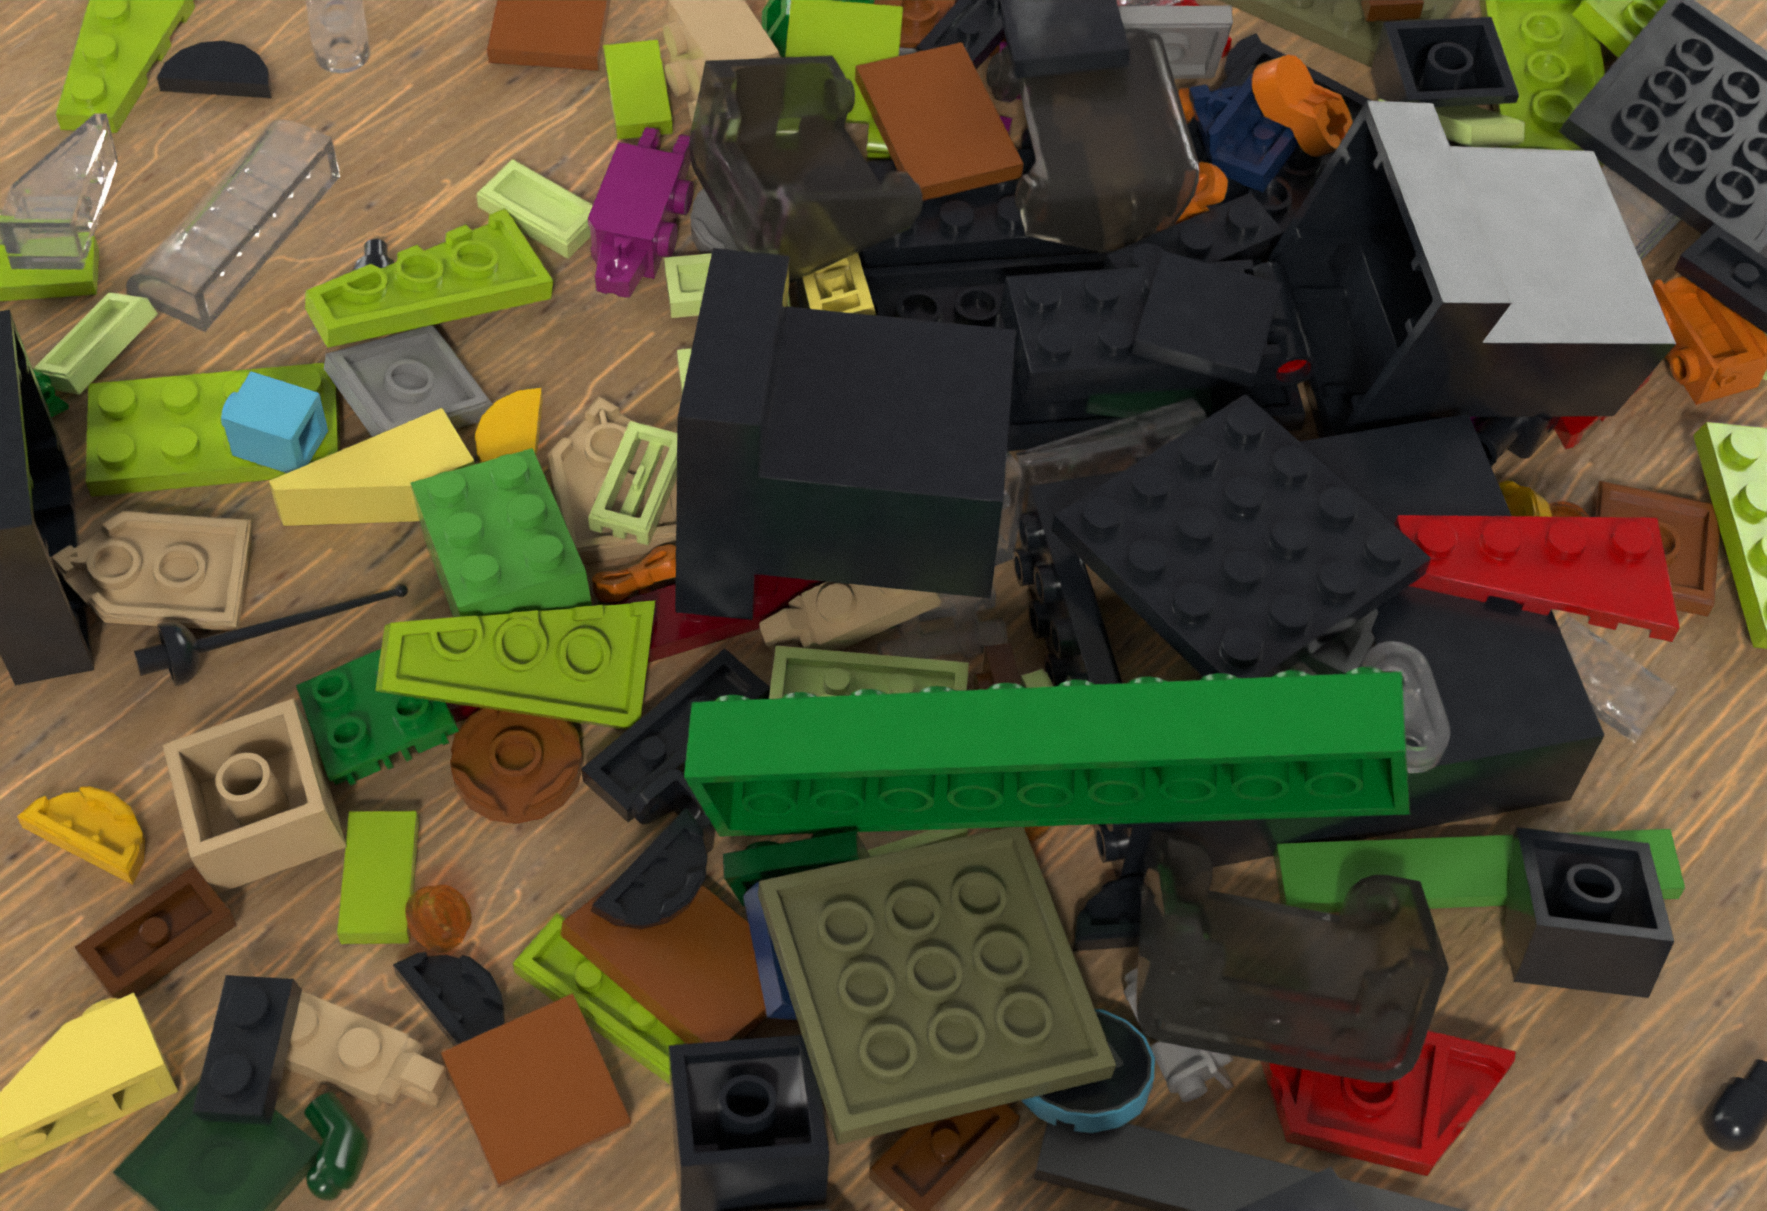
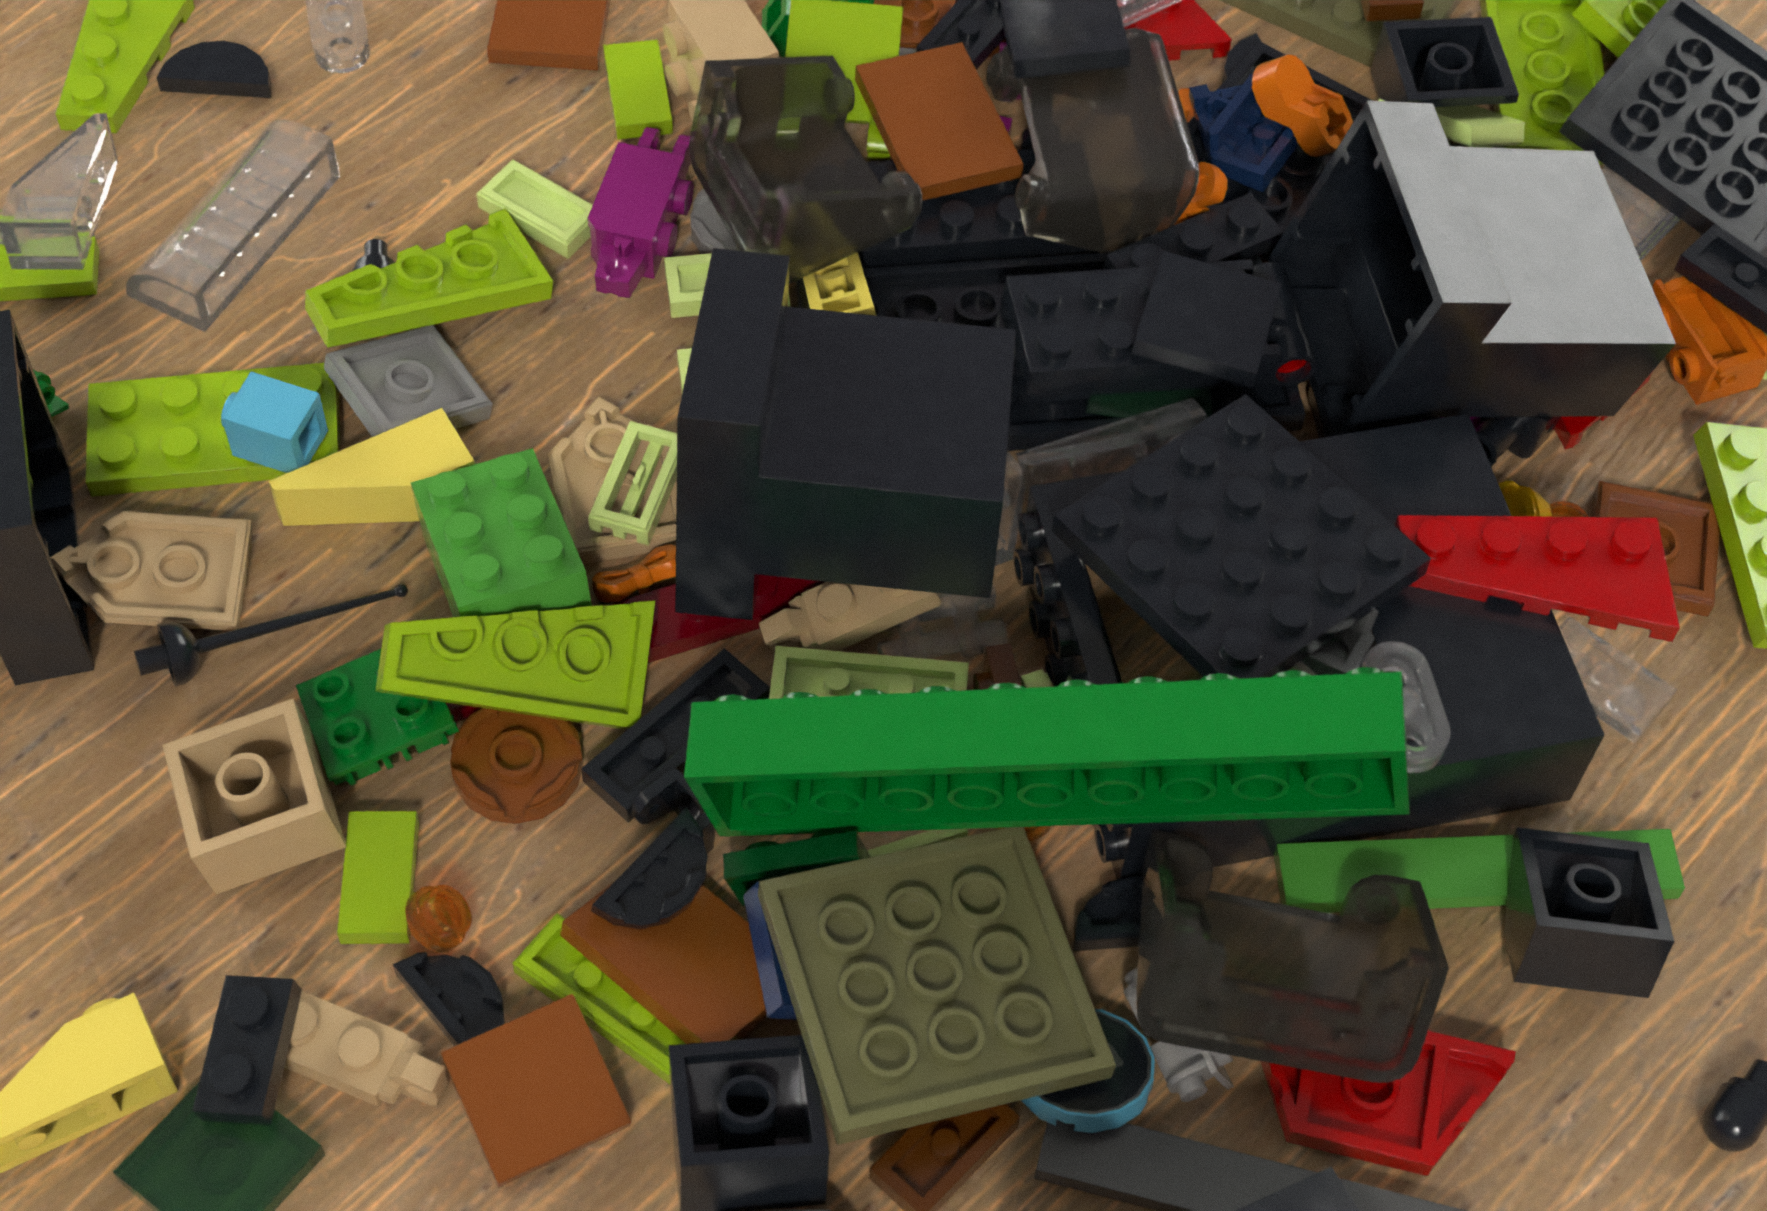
(91, 826): yellow tile -> none
(96, 341): yellowish green tile -> none
(156, 935): reddish brown plate -> none
(341, 1151): dark green arm -> none
(510, 425): yellow tile -> none
(1191, 35): light grey tile -> none

